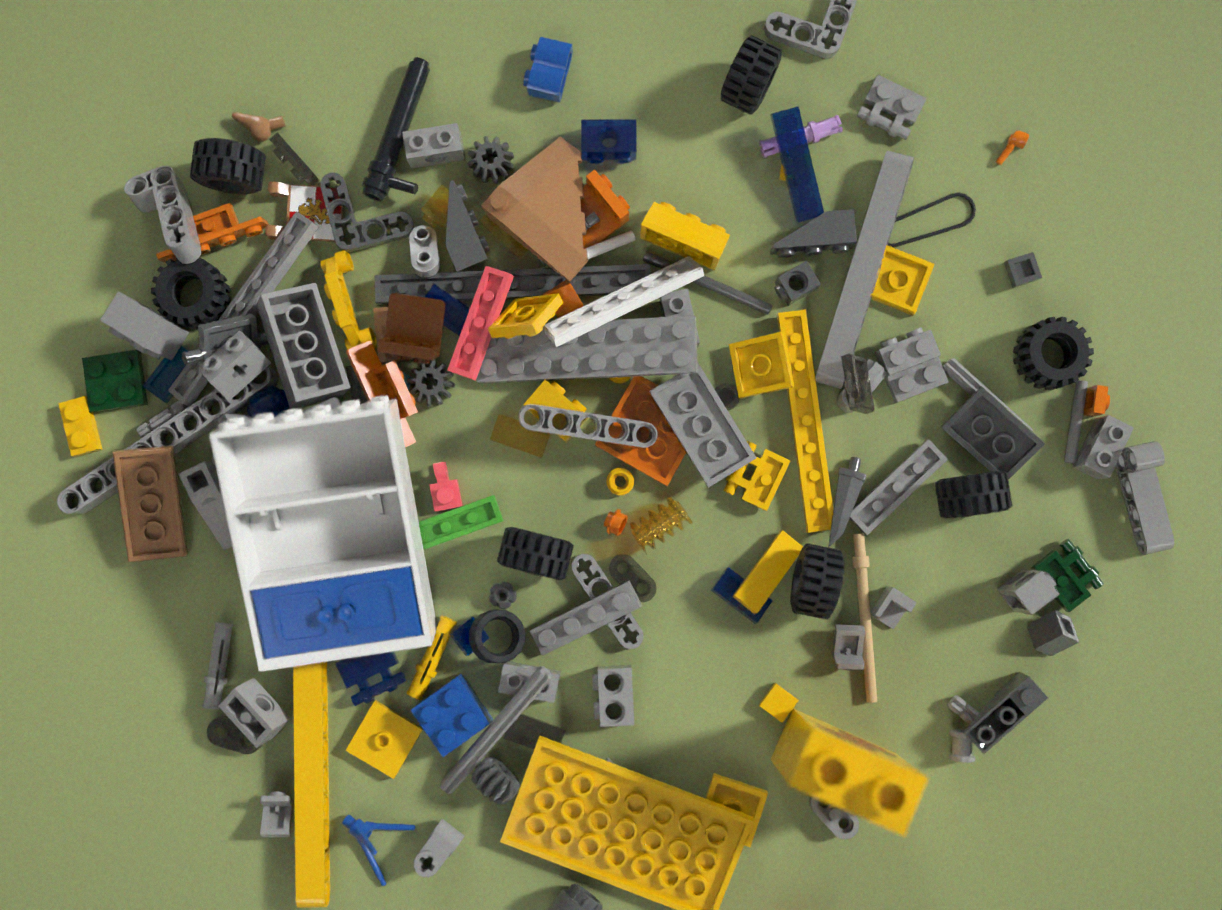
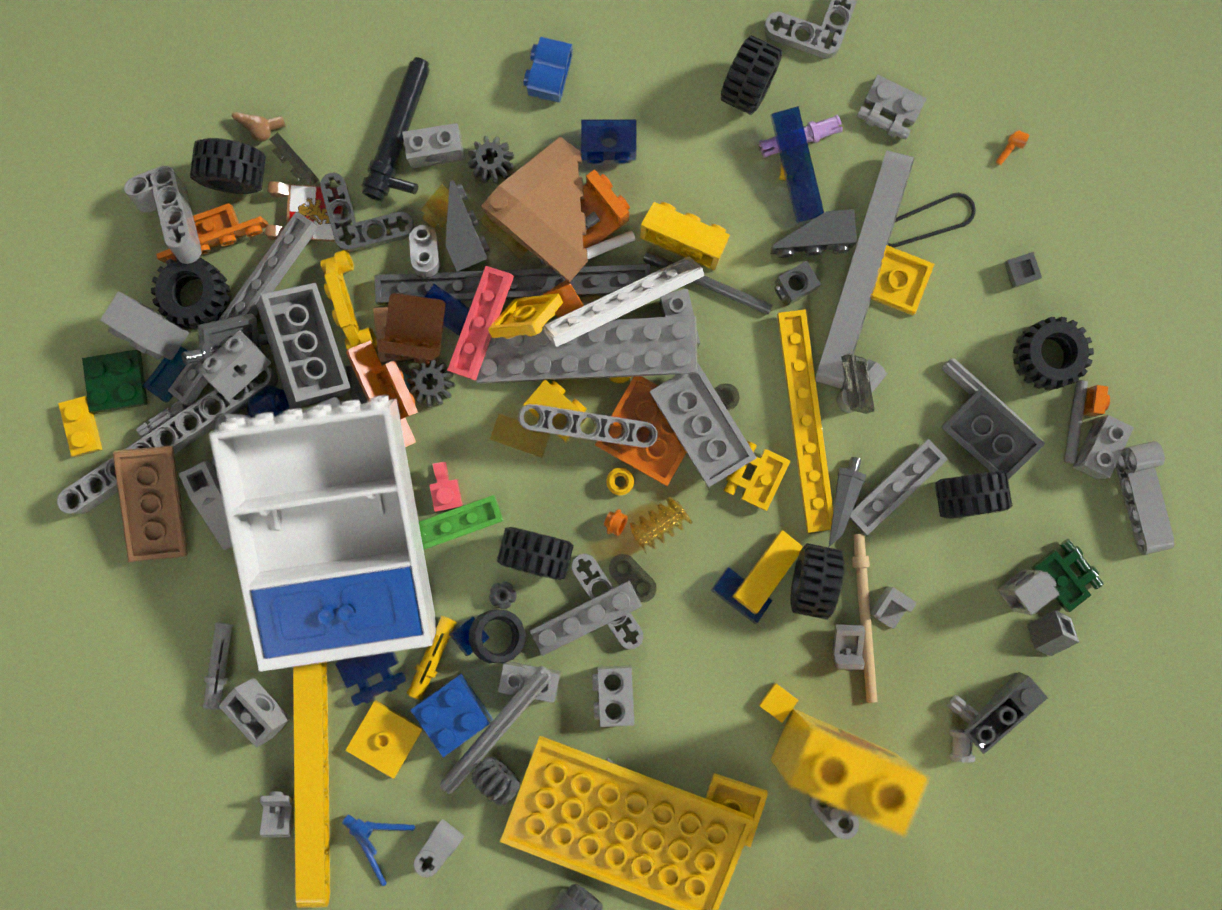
(232, 737): clear smoke plate -> none
(528, 729): clear smoke plate -> none
(761, 365): yellow plate -> none
(911, 364): light grey plate -> none

